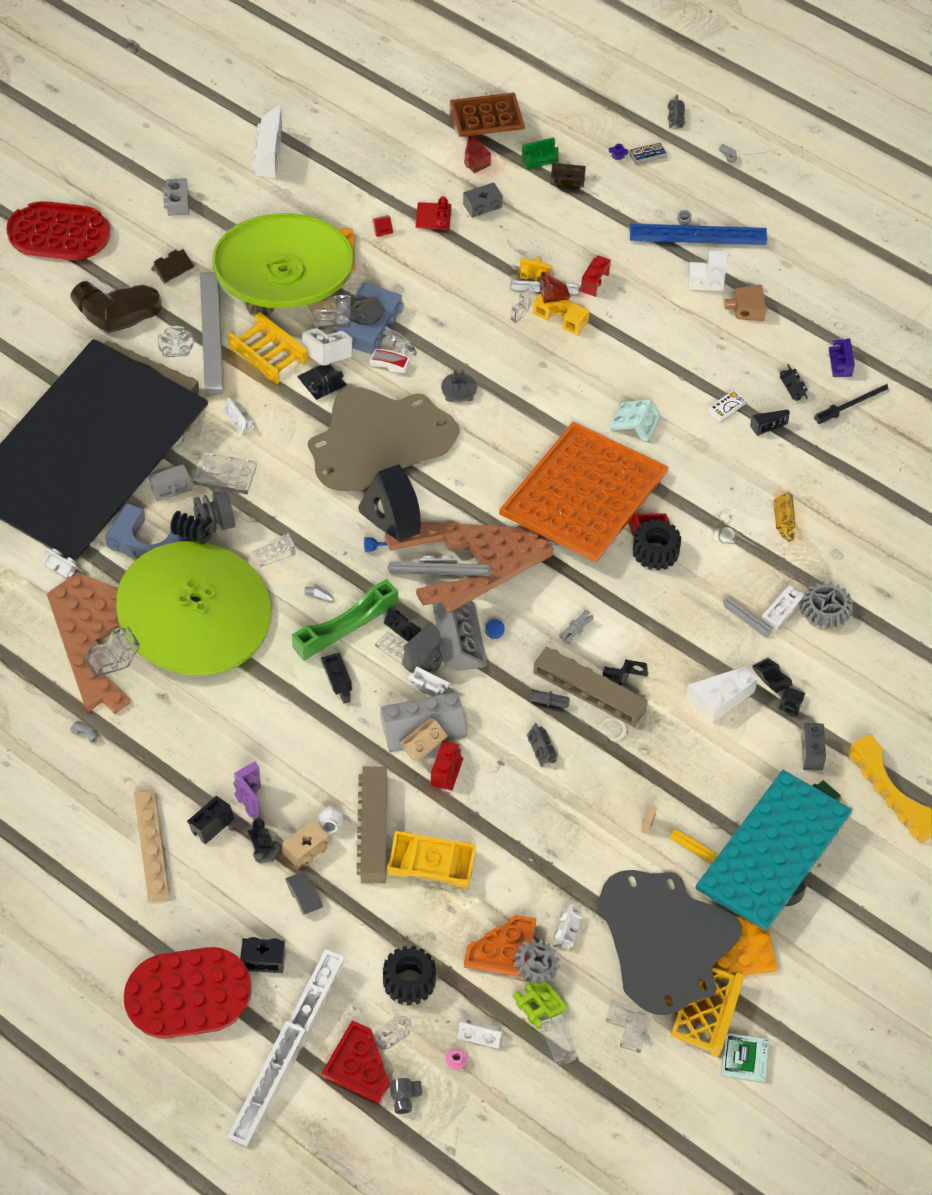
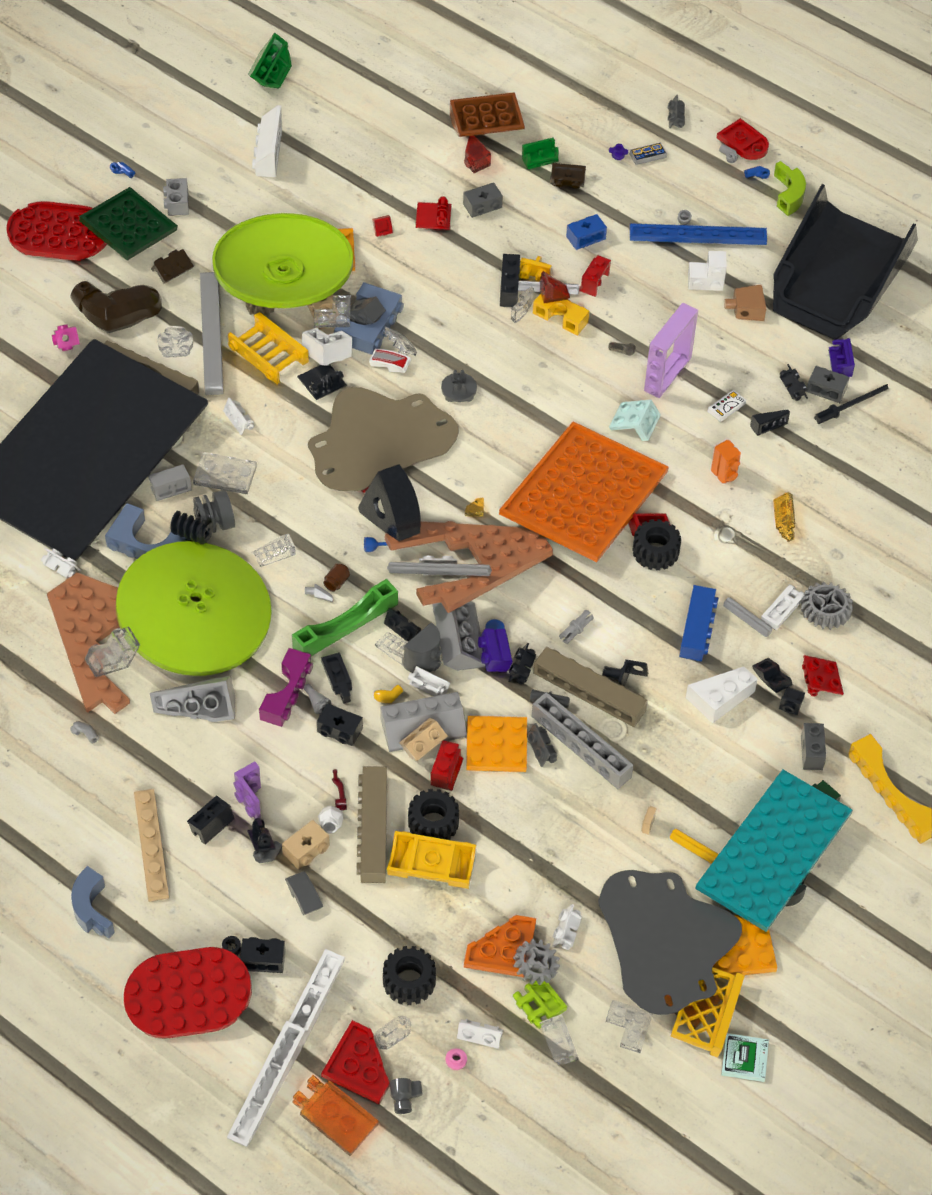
(72, 338): none -> dark pink brick
(84, 891): none -> sand blue arch
(122, 168): none -> blue arm
(128, 223): none -> dark green plate
(204, 700): none -> light grey wedge
(228, 941): none -> black bush
(272, 63): none -> green wedge
(277, 706): none -> magenta arch
(317, 700): none -> light grey cone
(335, 1115): none -> clear orange tile
(336, 577): none -> reddish brown brick
(339, 724): none -> black brick
(339, 803): none -> dark red piece
(386, 696): none -> yellow arm
(438, 803): none -> black tyre
(475, 508): none -> clear yellow tile
(495, 650): none -> dark purple brick
(496, 743): none -> light orange plate
(509, 280): none -> black arch
(524, 657): none -> black hinge
(582, 740): none -> light grey brick
(586, 232): none -> blue brick
(627, 349): none -> clear smoke arm
(680, 331): none -> lavender window
(698, 622): none -> blue brick
(726, 461): none -> orange brick
(744, 140): none -> red plate
(758, 171): none -> blue arm
(794, 180): none -> lime arch
(821, 676): none -> red hinge
(827, 384): none -> dark grey brick
(836, 269): none -> black windscreen

